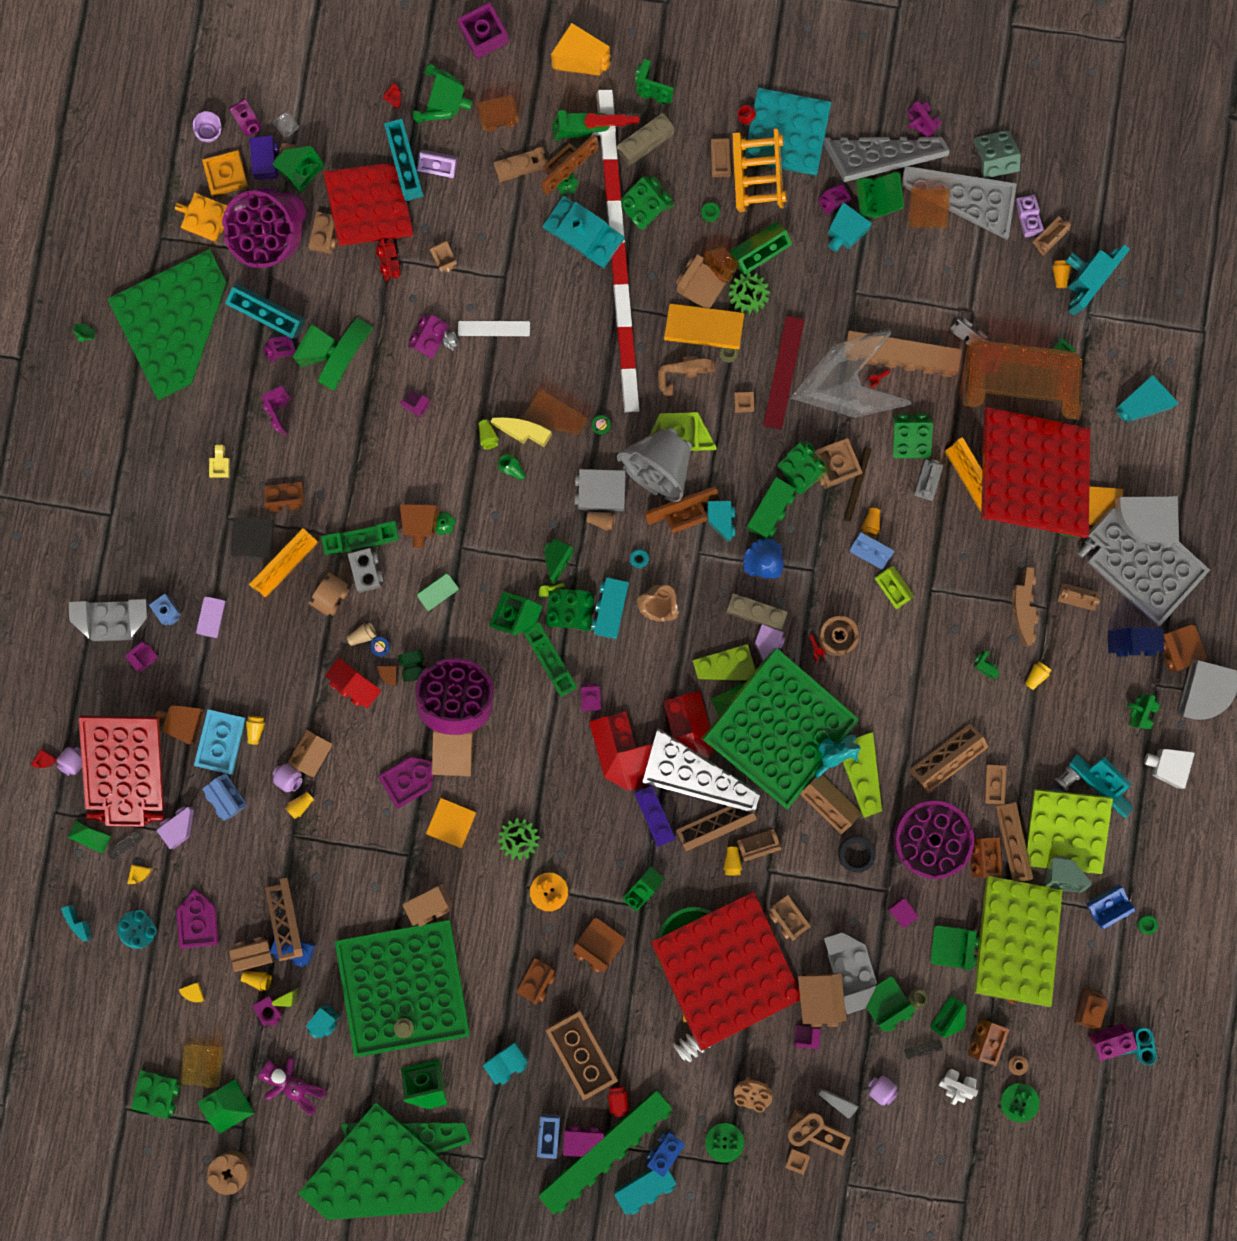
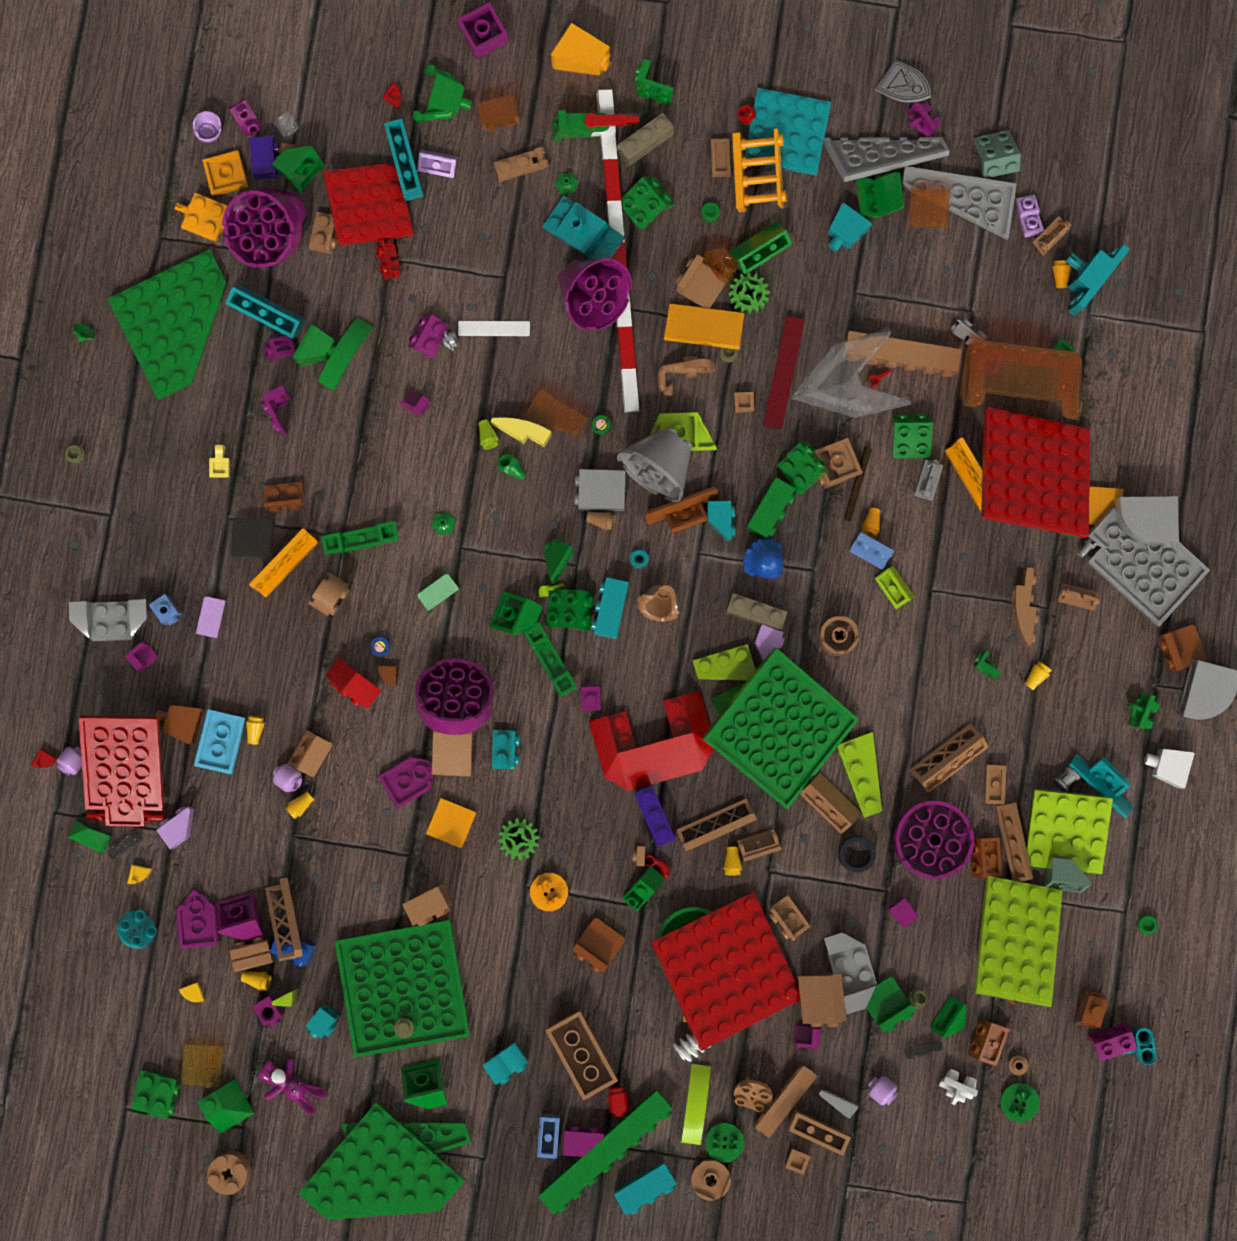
(74, 453): none -> olive plate
(80, 929): teal slope -> none
(224, 797): medium blue brick -> none
(239, 917): none -> magenta slope
(360, 572): light grey brick -> none
(362, 634): tan cone -> none
(412, 665): dark green wheel -> none
(419, 522): dark orange torso -> none
(443, 256): medium nougat bracket -> none
(504, 749): none -> teal bracket
(536, 980): dark orange bracket -> none
(566, 162): dark orange bracket -> none
(595, 292): none -> magenta cone
(639, 855): none -> medium nougat plate
(662, 866): none -> red arm
(665, 1153): blue bracket -> none
(687, 772): wing -> none
(696, 1104): none -> lime slope
(721, 1175): none -> medium nougat plate
(785, 1100): none -> medium nougat fence
(807, 1131): medium nougat plate -> none
(817, 651): red hand -> none
(834, 199): magenta bracket -> none
(835, 753): teal animal -> none
(904, 84): none -> light grey shield
(954, 947): green bracket -> none
(1110, 907): blue bracket -> none
(1135, 641): clear blue brick -> none
(1146, 401): teal slope -> none

